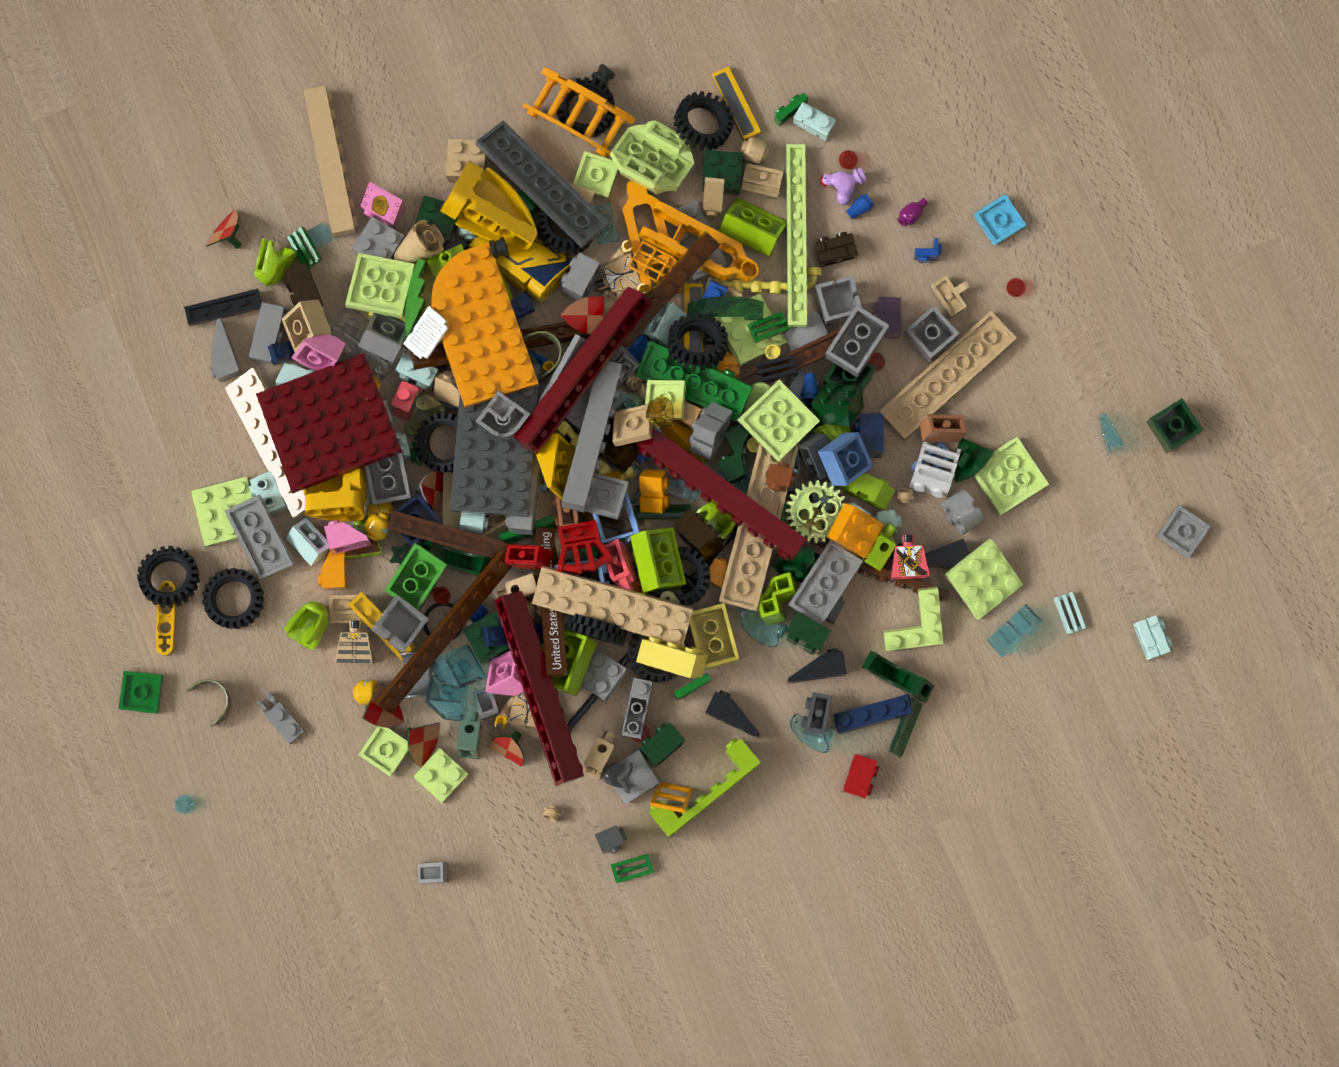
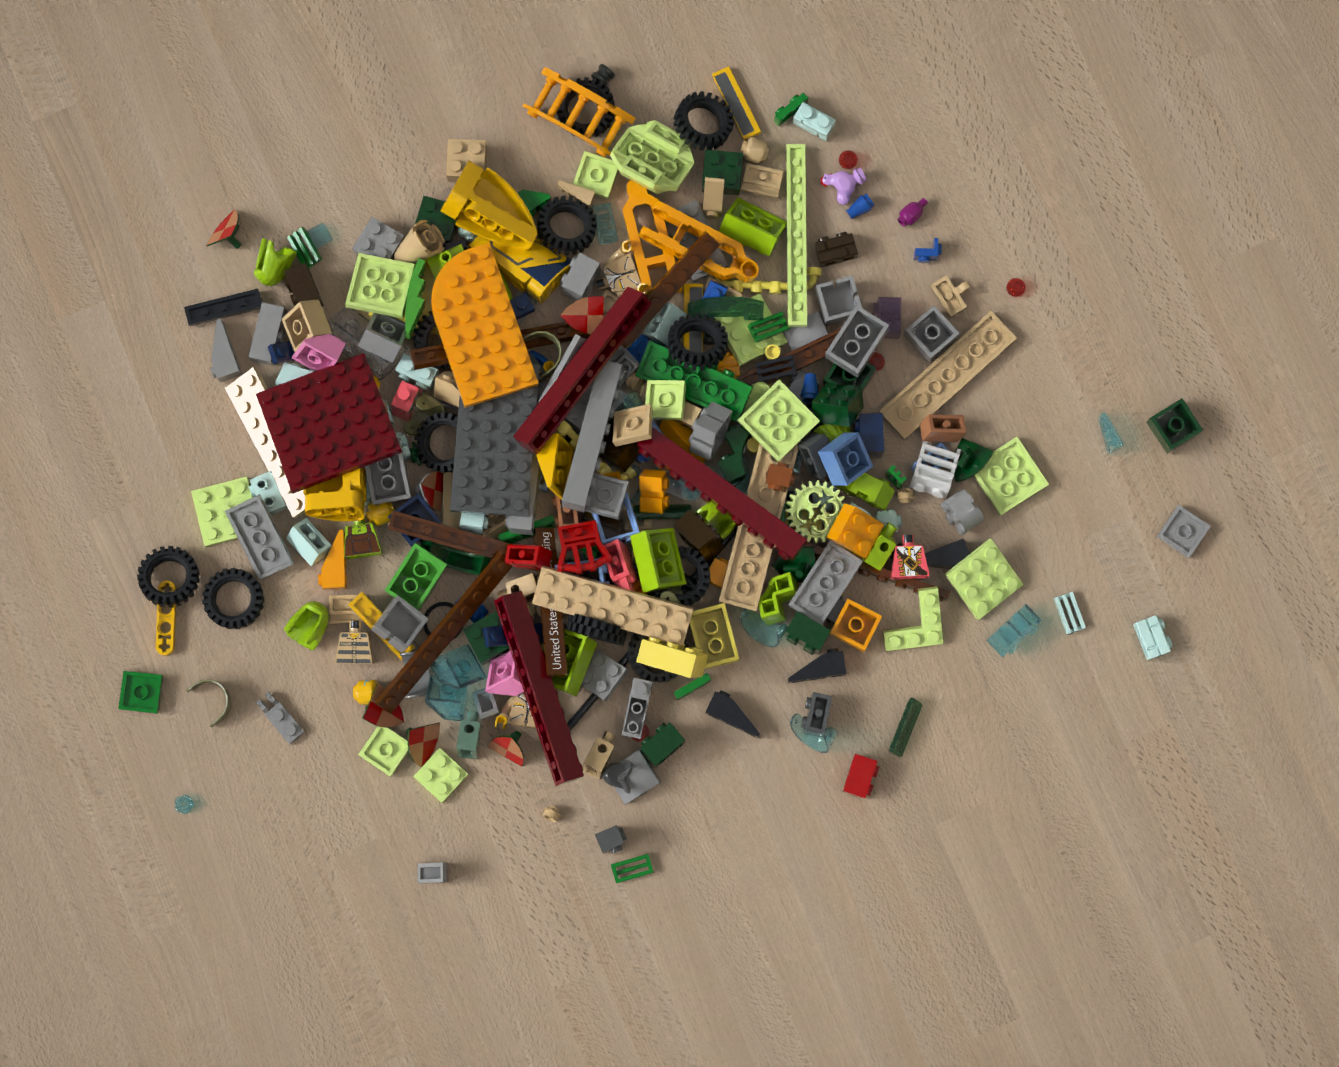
(329, 161): tan brick -> none
(344, 537): bright pink slope -> none
(377, 526): yellow head -> none
(382, 206): bright pink slope -> none
(397, 551): dark green plate -> none
(426, 333): white window -> none
(441, 595): clear red plate -> none
(498, 247): pearl dark grey wheel -> none
(502, 416): light grey brick -> none
(542, 183): dark grey plate -> none
(653, 803): light orange window -> none
(660, 272): light orange window -> none
(660, 412): clear yellow slope -> none
(744, 761): lime plate -> none
(855, 625): none -> light orange brick
(873, 714): dark blue plate -> none
(891, 471): none -> green tile
(898, 677): dark green arch -> none
(999, 220): medium azure plate -> none

